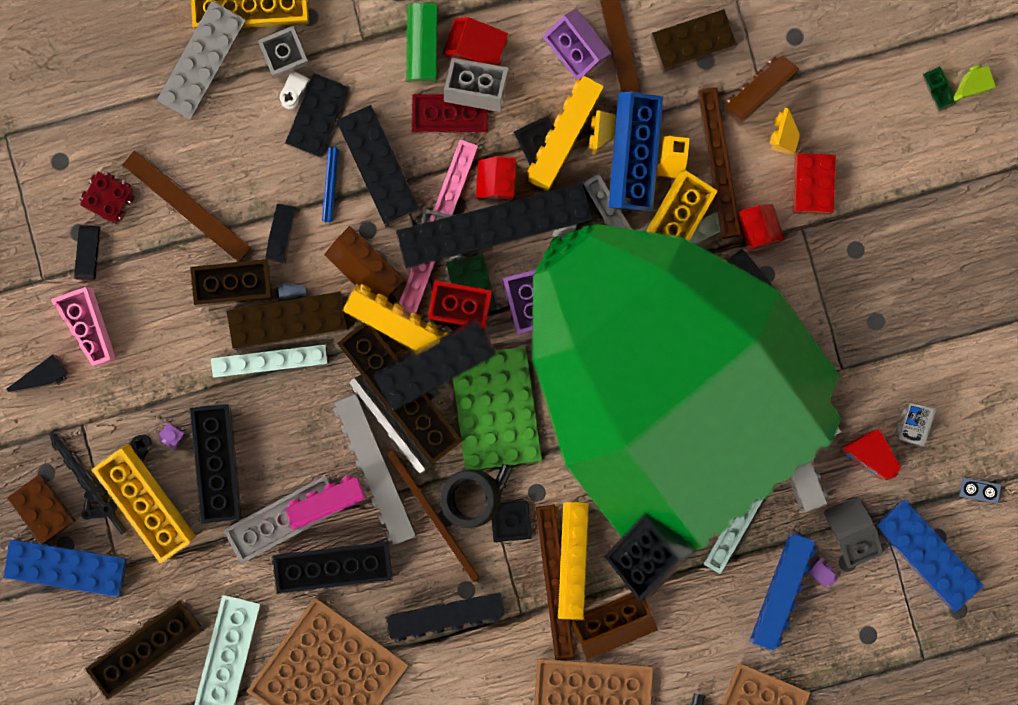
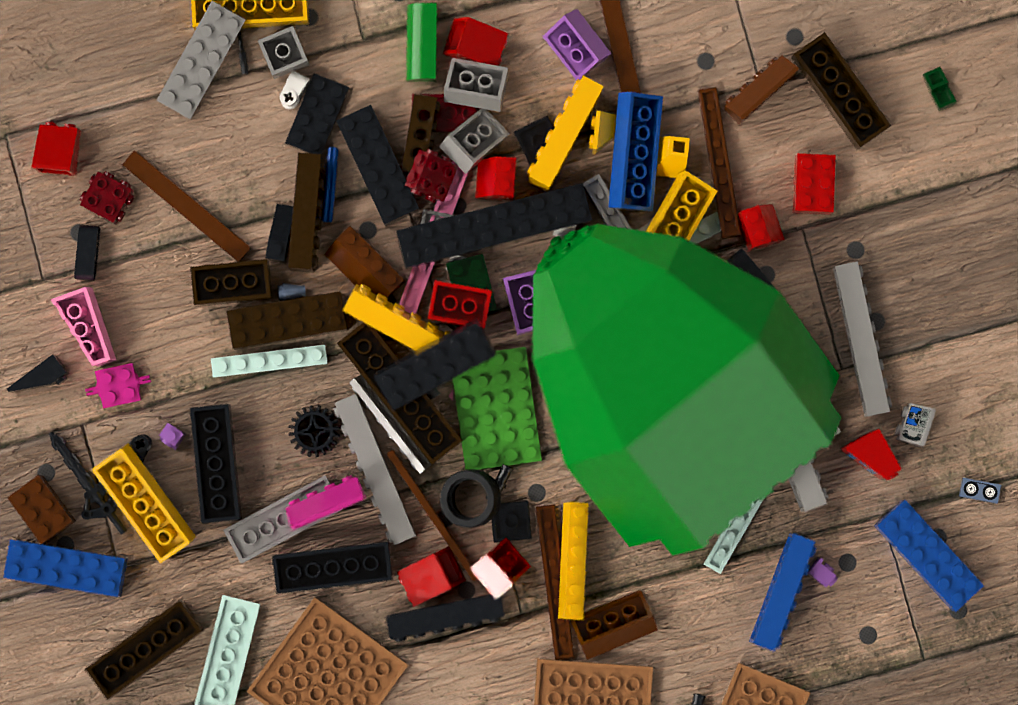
(57, 149): none -> red slope
(118, 385): none -> dark pink plate
(242, 56): none -> black piece
(297, 433): none -> black gear
(306, 212): none -> dark brown brick
(420, 102): none -> dark brown brick
(431, 175): none -> dark red brick
(431, 576): none -> red slope
(474, 140): none -> light grey slope
(500, 567): none -> red brick
(648, 556): black slope -> none
(693, 40): dark brown brick -> none
(786, 135): yellow slope -> none
(841, 91): none -> dark brown brick
(854, 532): dark grey piece -> none
(861, 339): none -> light grey brick
(975, 82): lime slope -> none

